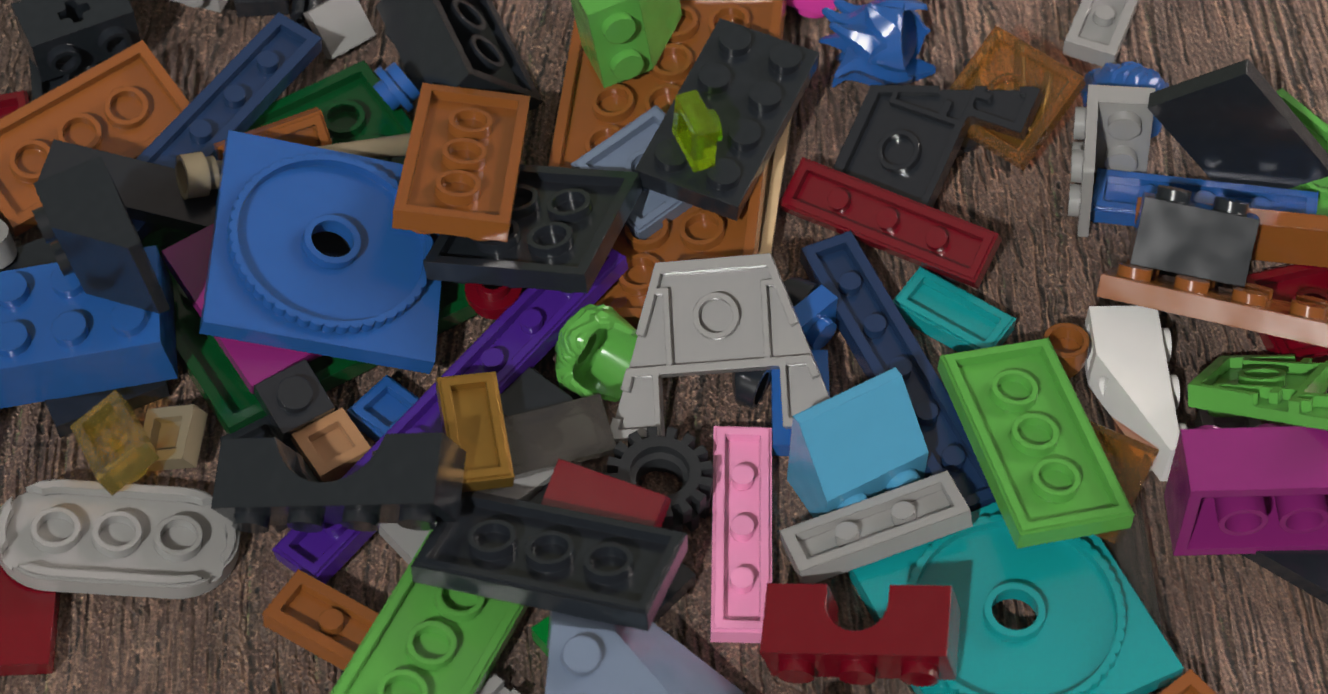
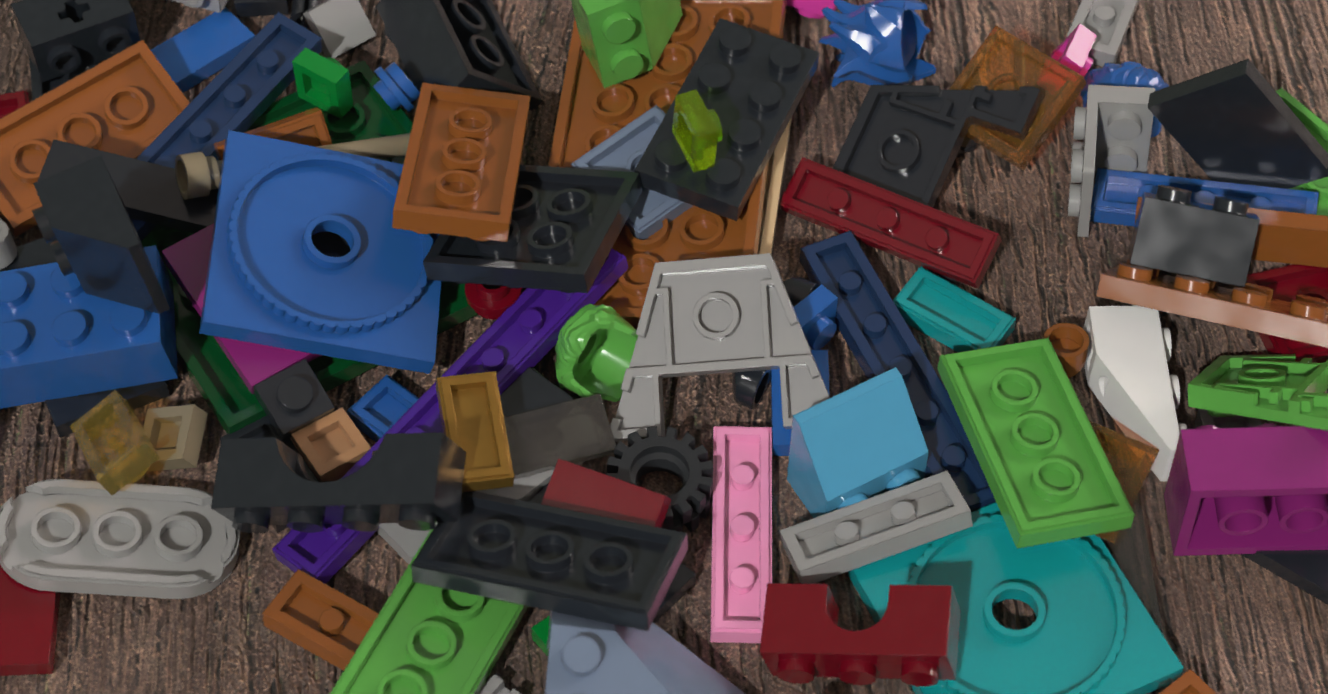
(203, 48): none -> blue tile
(323, 82): none -> green plate
(1075, 49): none -> plate

